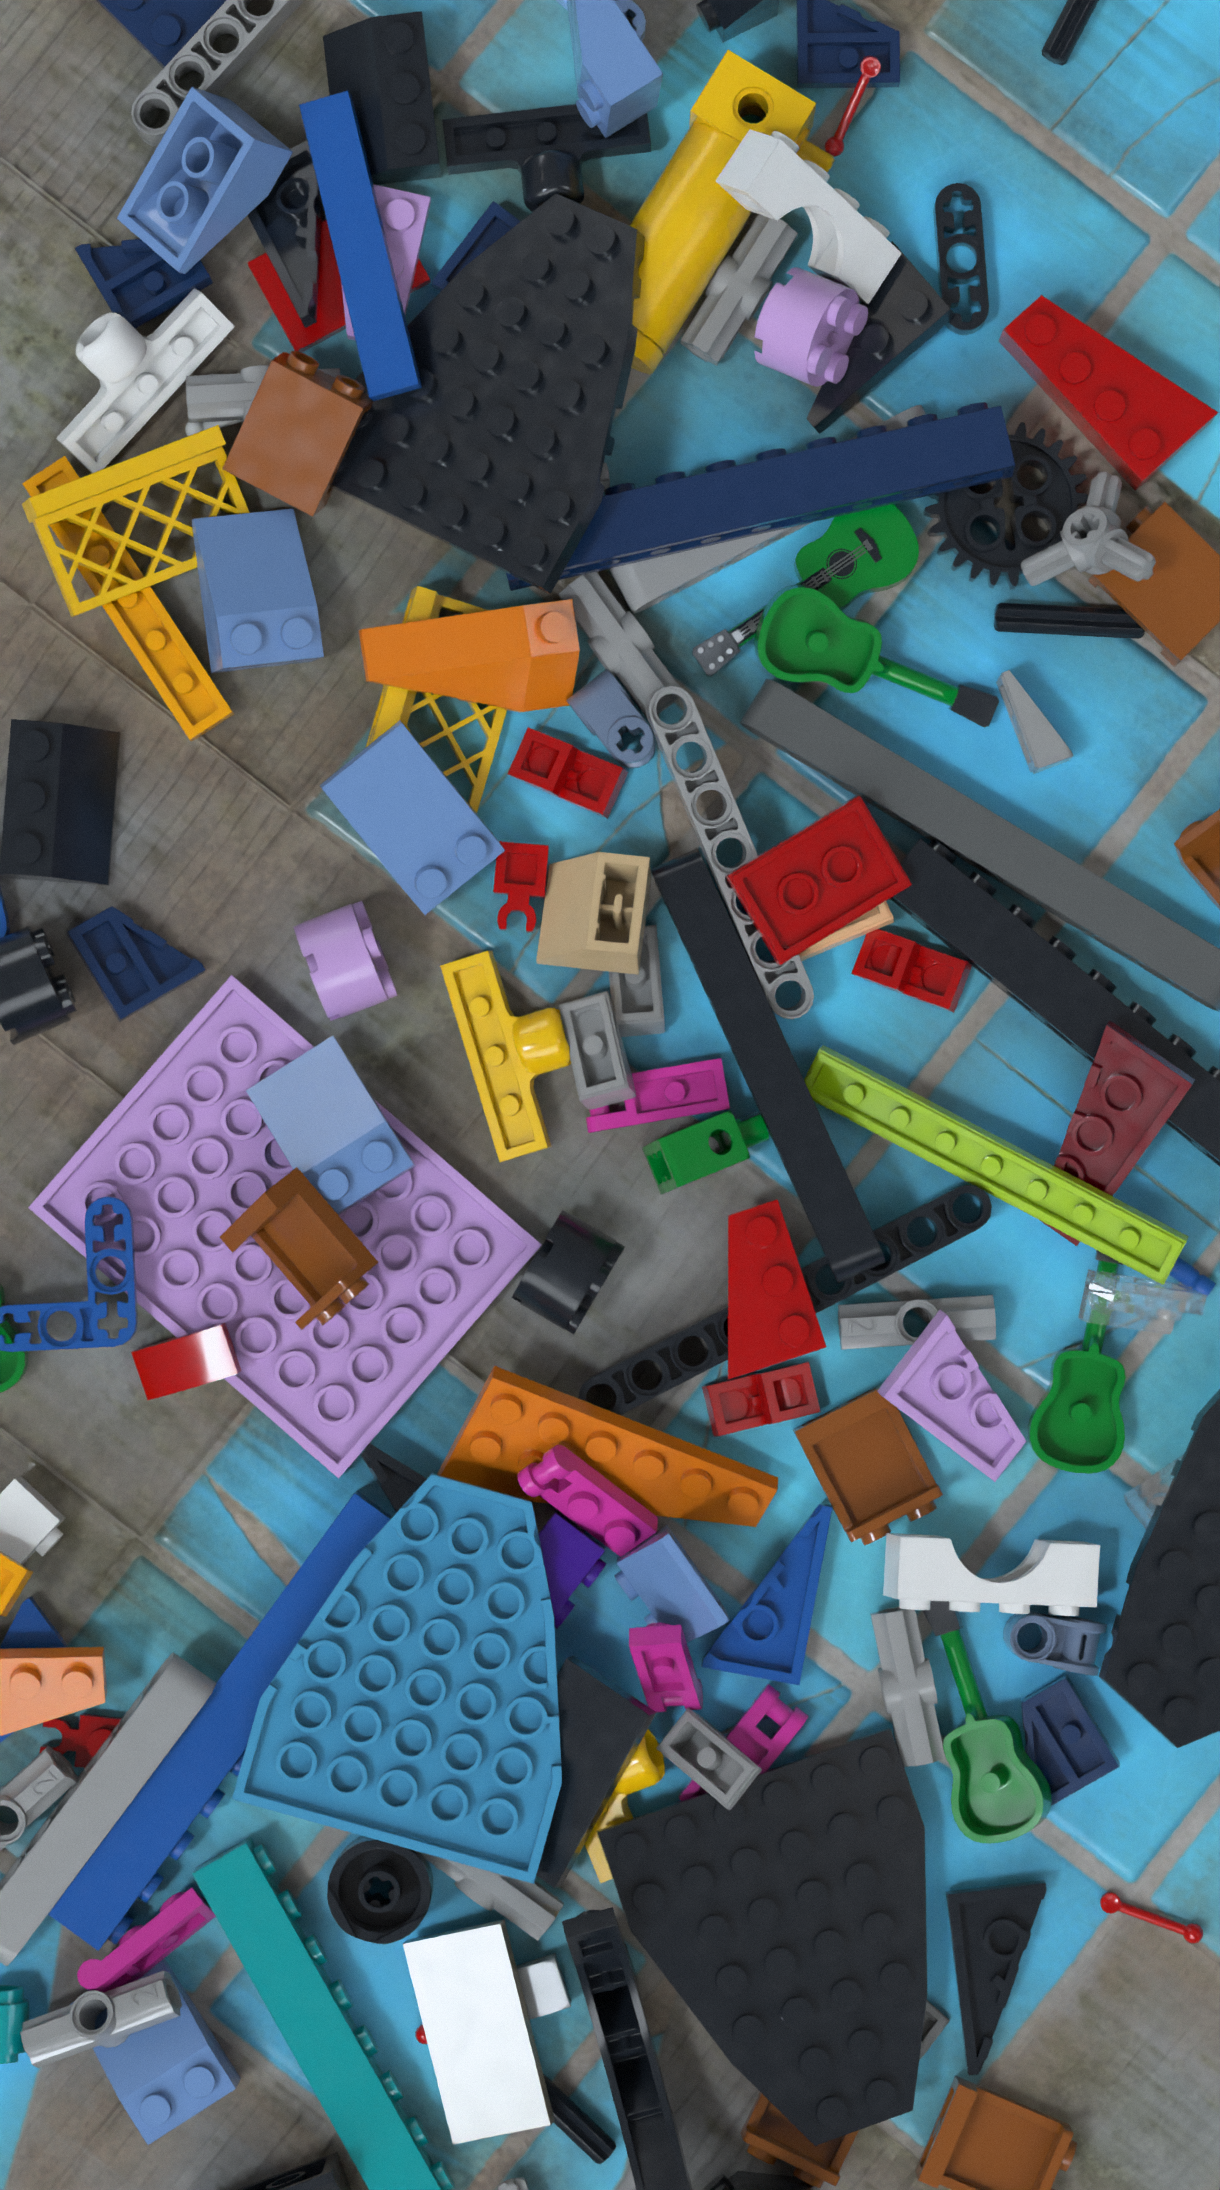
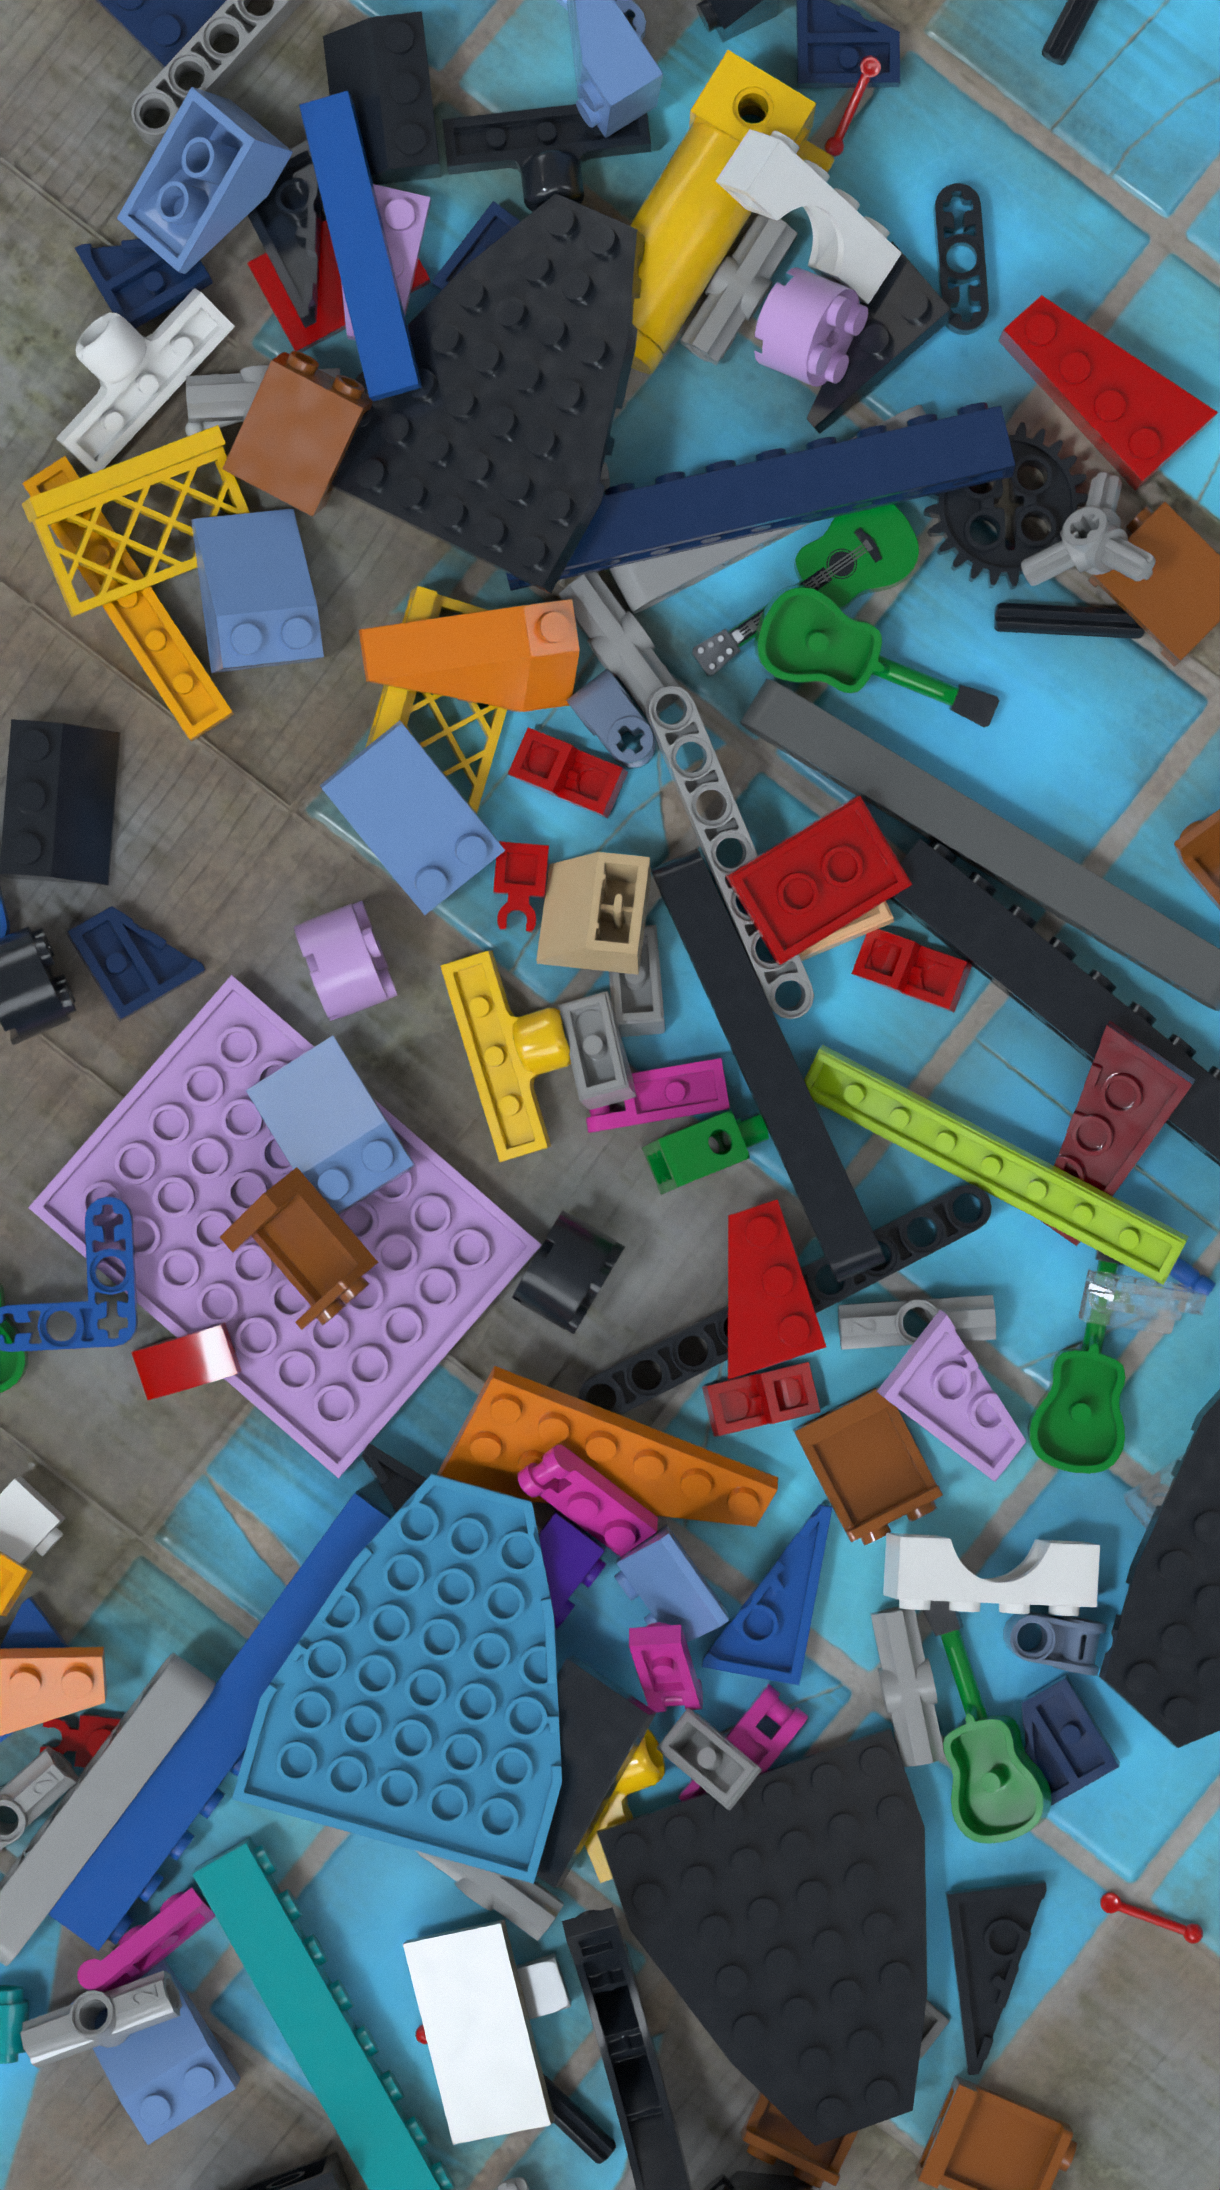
(370, 1915): black brick -> none
(1036, 736): light grey slope -> none

